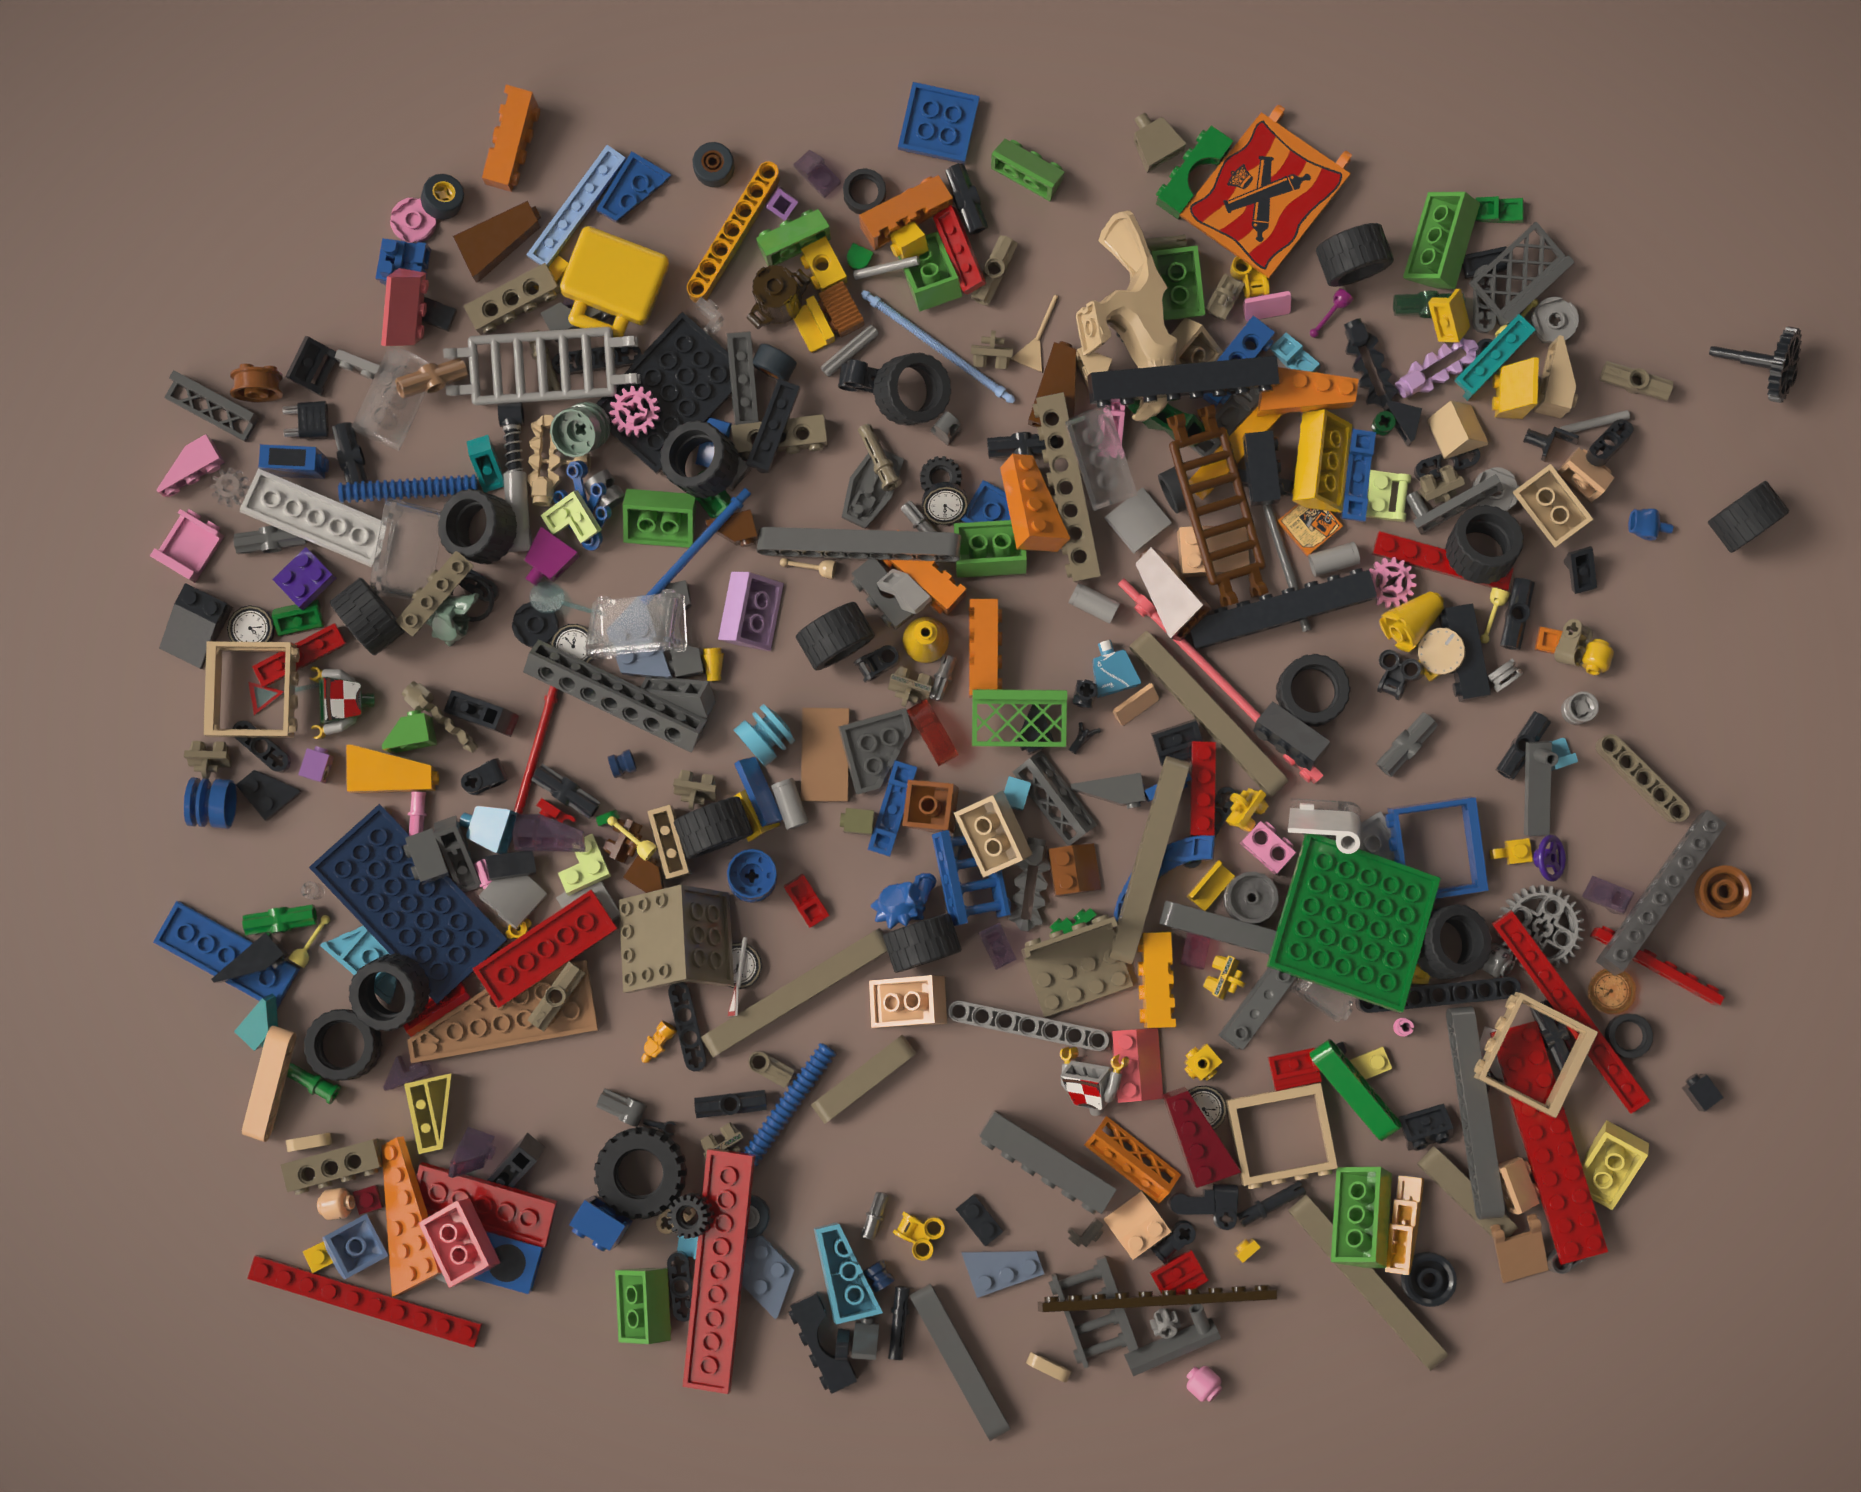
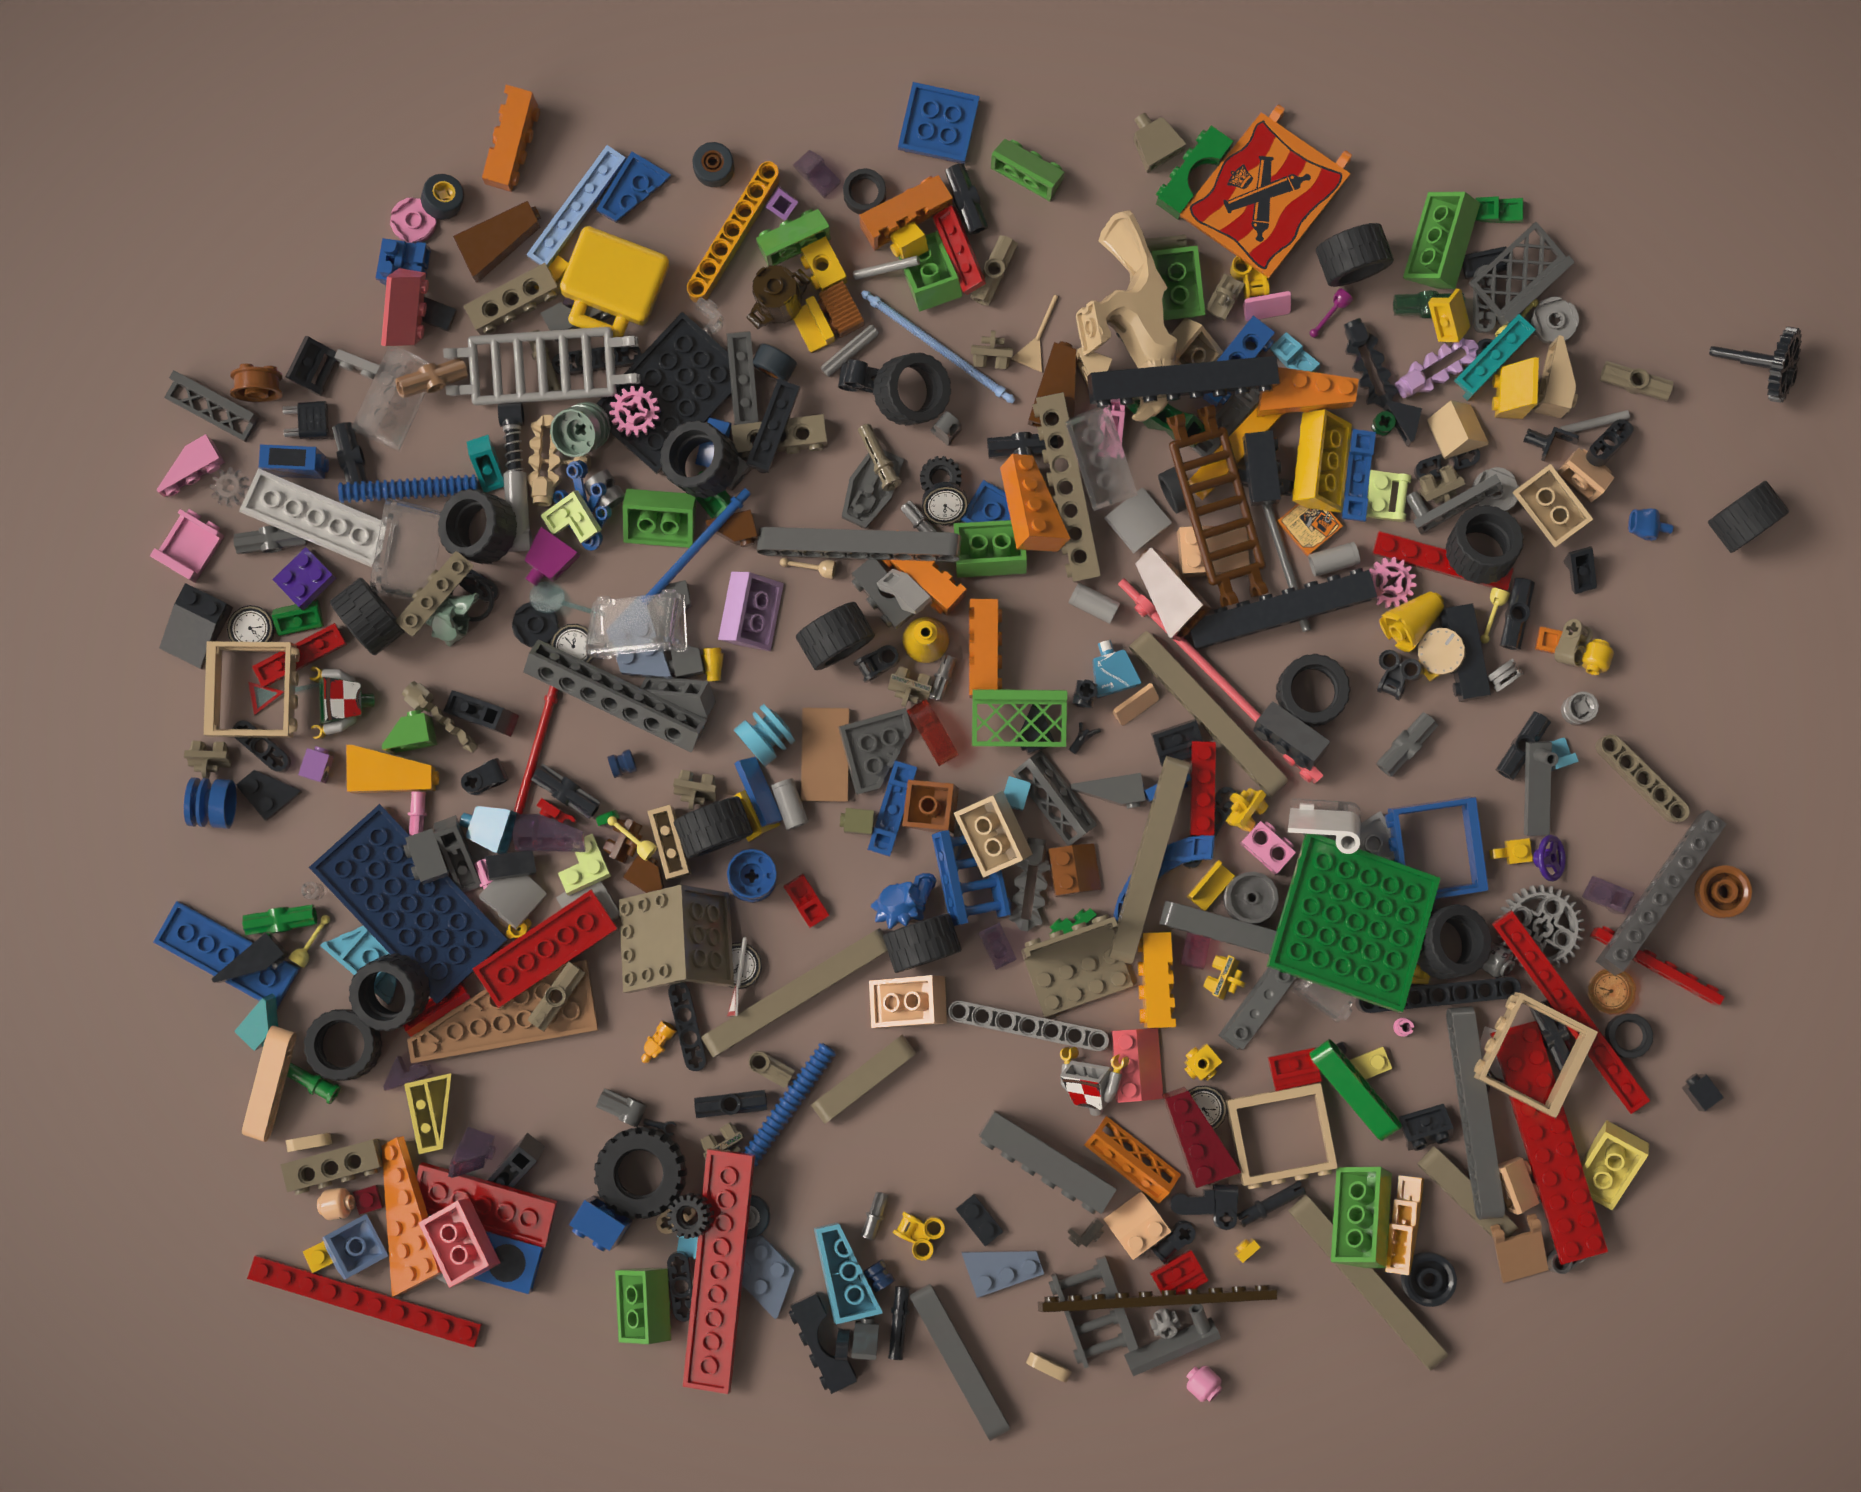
(858, 257): green tile -> none

